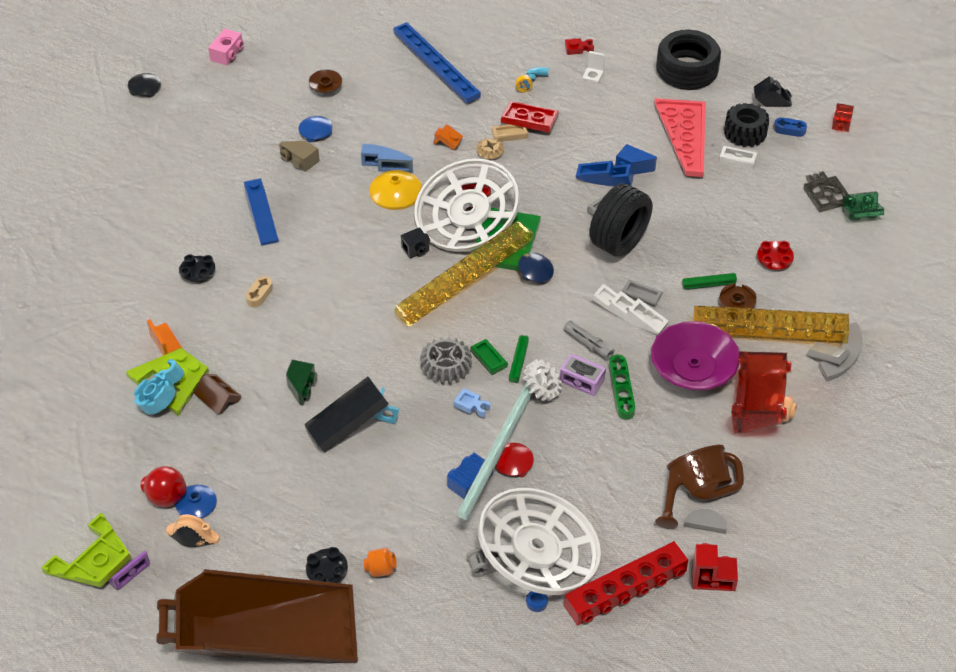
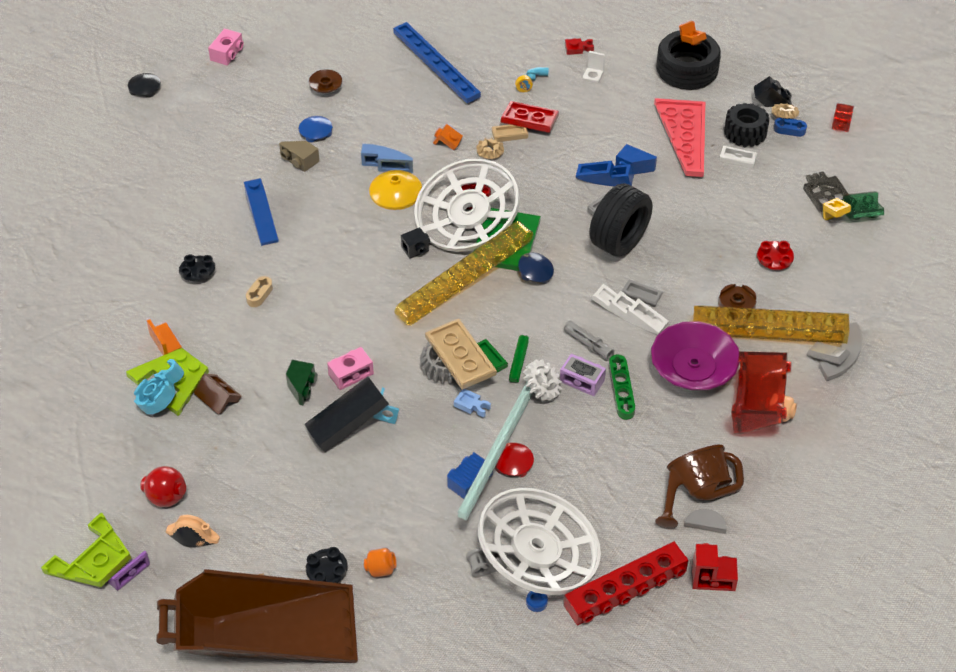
(199, 507): blue dish -> none
(350, 368): none -> bright pink brick
(460, 354): none -> tan tile
(690, 34): none -> orange bracket
(710, 280): green axle -> none
(785, 111): none -> tan gear
(835, 208): none -> yellow bracket

